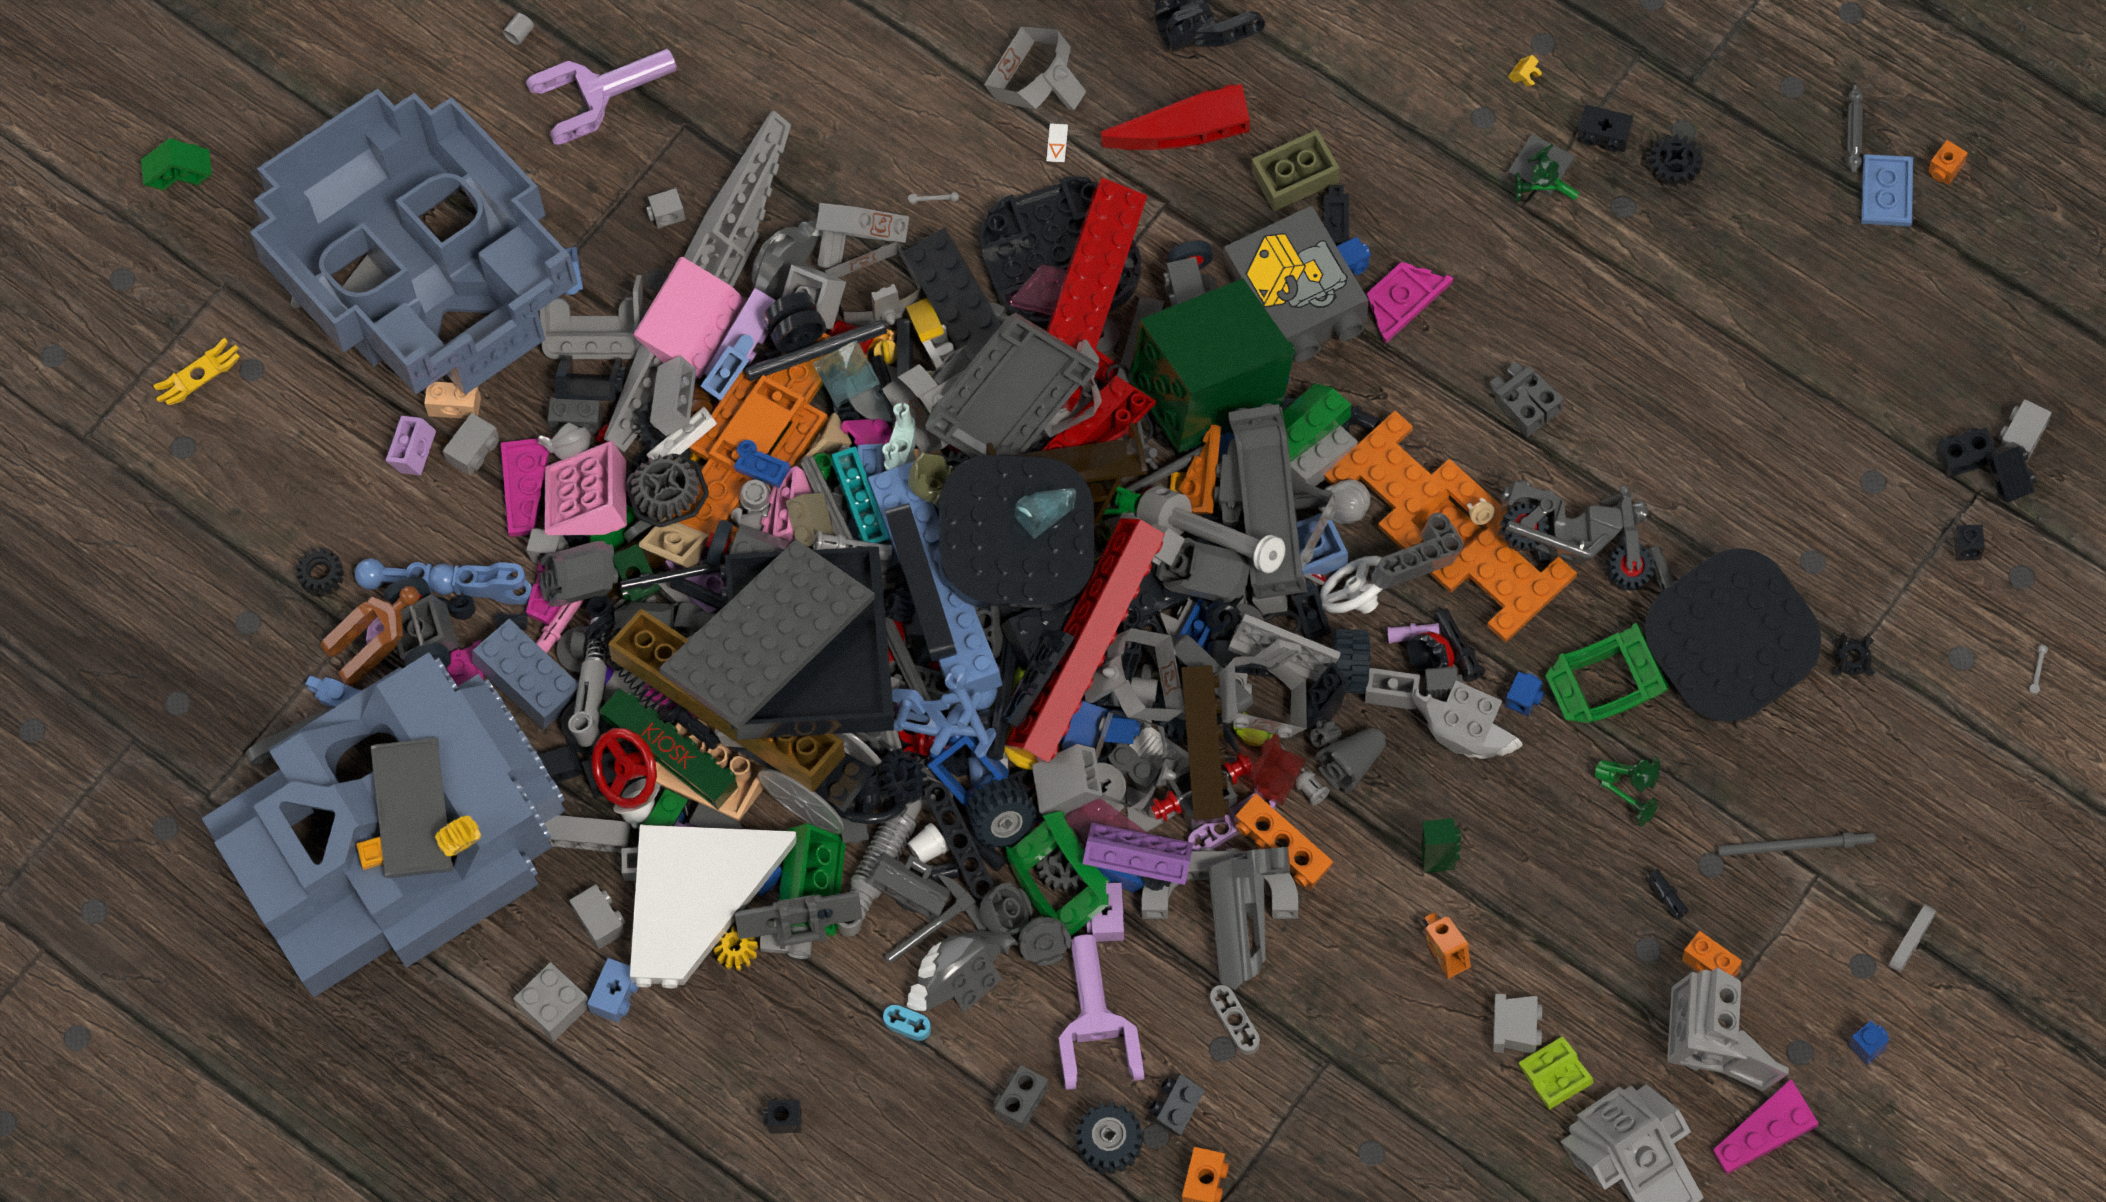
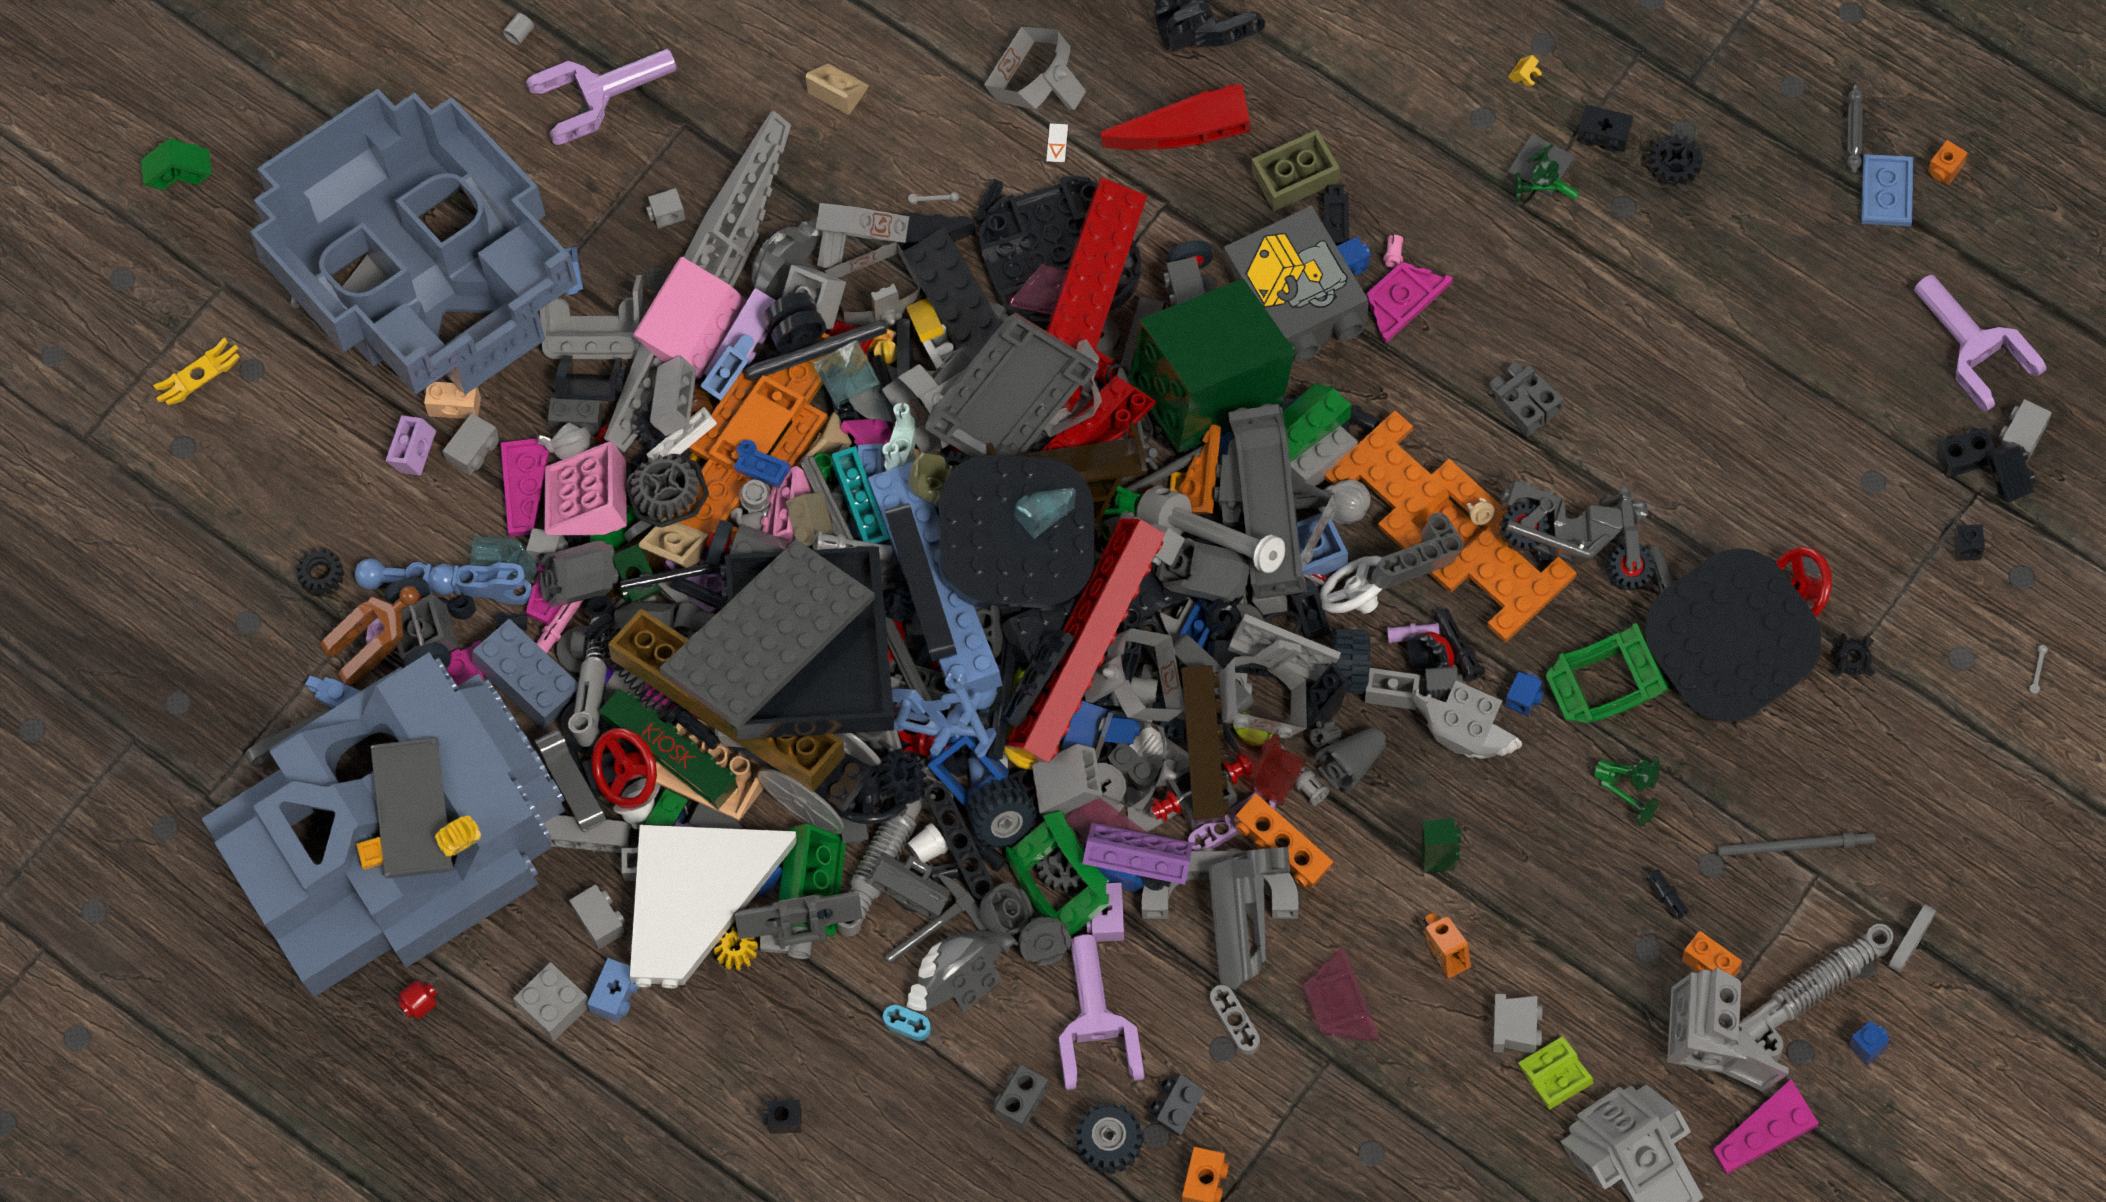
(417, 999): none -> red head
(506, 550): none -> clear light blue piece
(569, 780): none -> dark grey beam
(835, 87): none -> tan slope
(923, 226): none -> black slope
(988, 200): none -> black axle
(1339, 1001): none -> clear pink wing
(1394, 250): none -> bright pink pin
(1809, 588): none -> red piece
(1815, 983): none -> light grey piece
(1974, 342): none -> lavender piece

